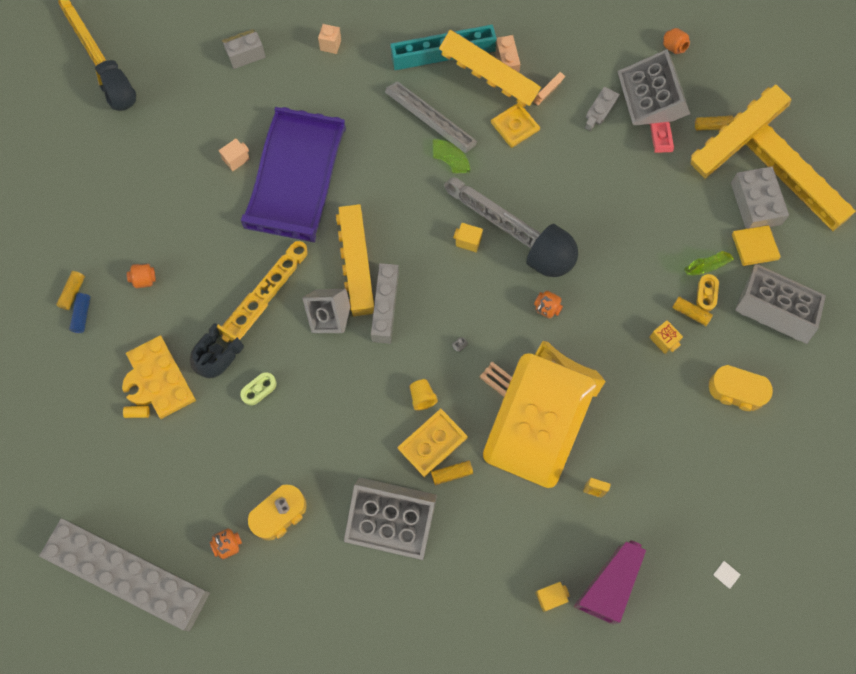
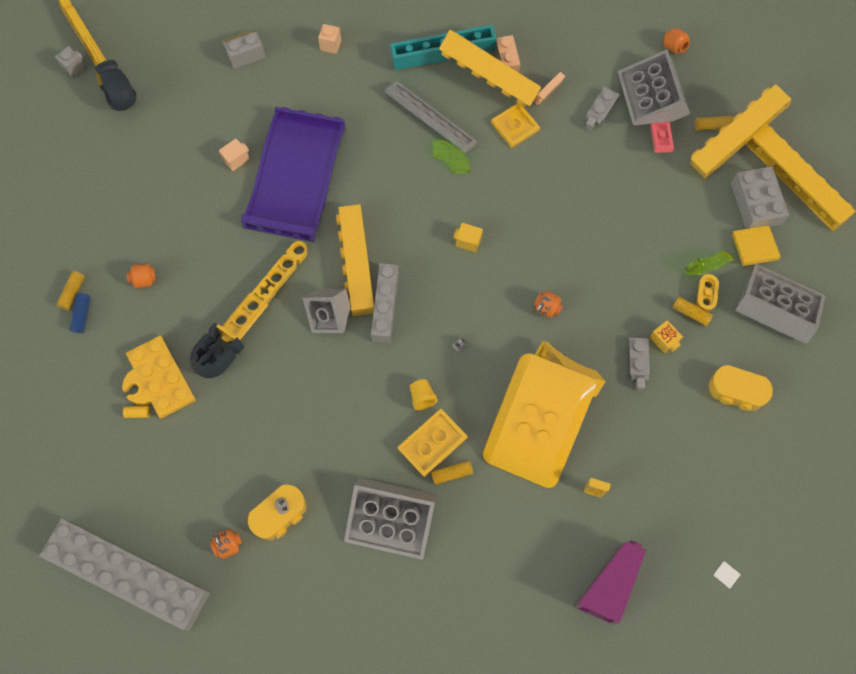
(71, 62): none -> light grey brick
(257, 387): yellowish green plate -> none
(488, 370): light nougat tile -> none
(551, 252): piece -> none
(552, 596): yellow brick -> none
(638, 361): none -> light grey hinge

